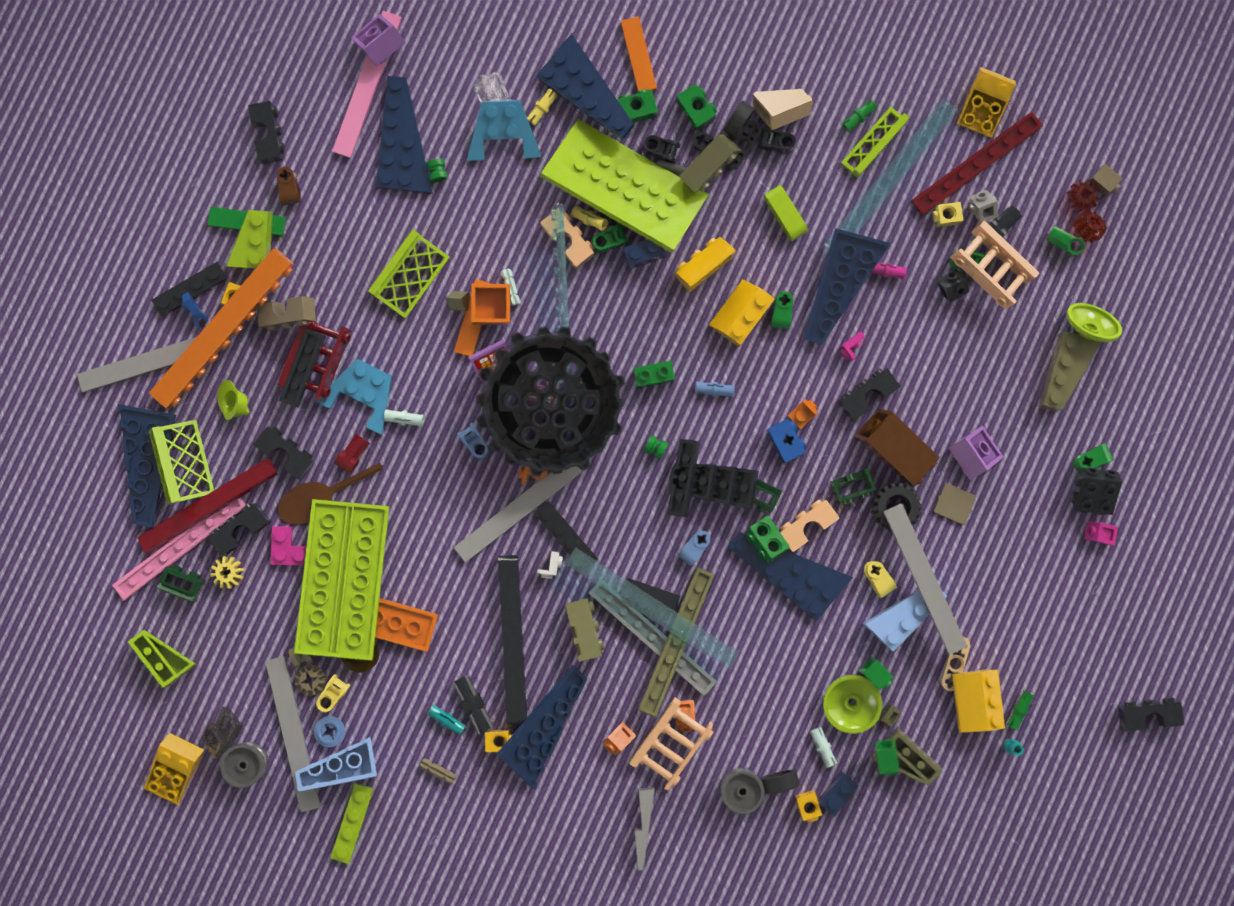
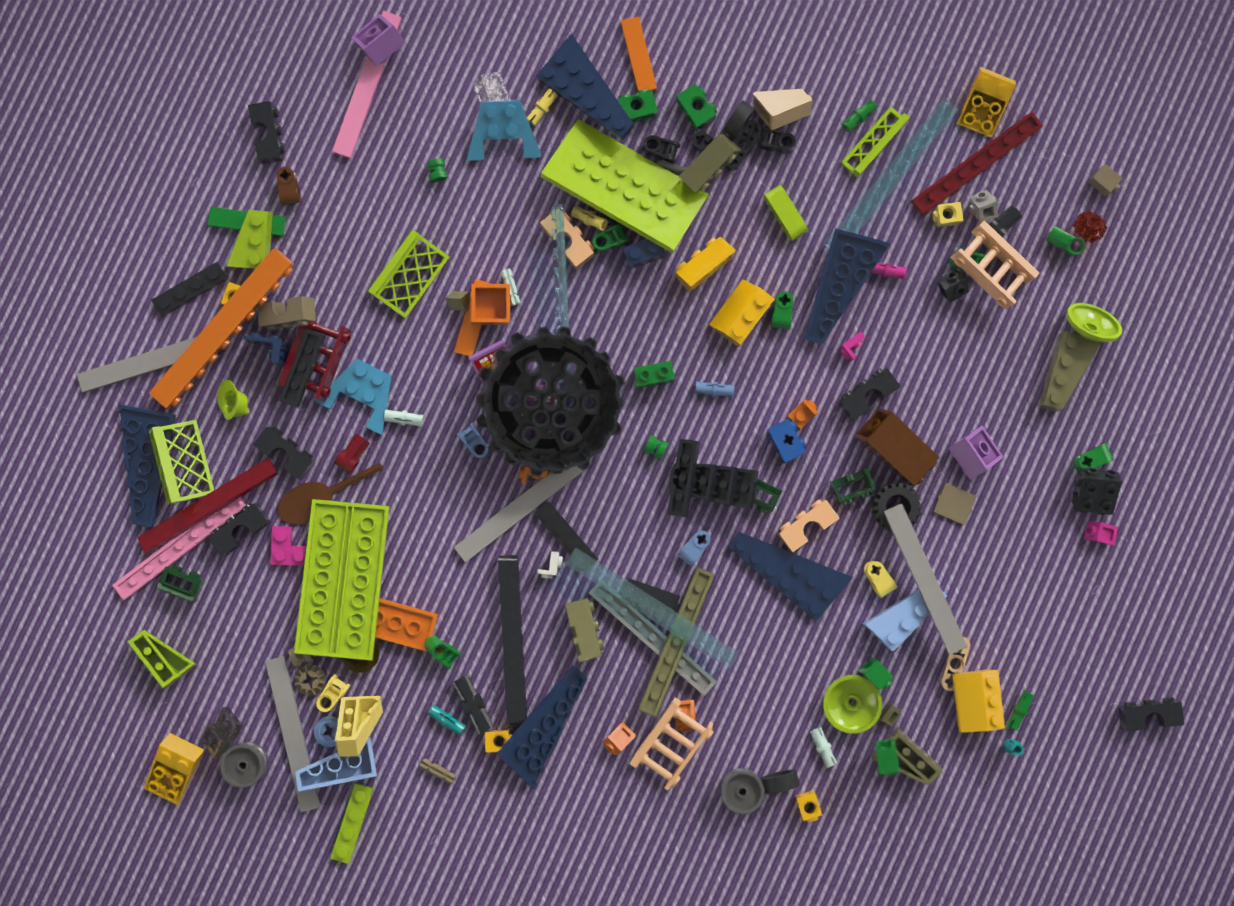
(191, 306): blue plate -> none
(222, 566): light yellow gear -> none
(278, 352): none -> dark blue bracket
(356, 723): none -> light yellow wedge
(401, 150): dark blue wing -> none
(441, 651): none -> green piece
(641, 834): light grey slope -> none
(772, 537): green brick -> none
(838, 793): dark blue piece -> none
(1085, 188): clear red gear -> none

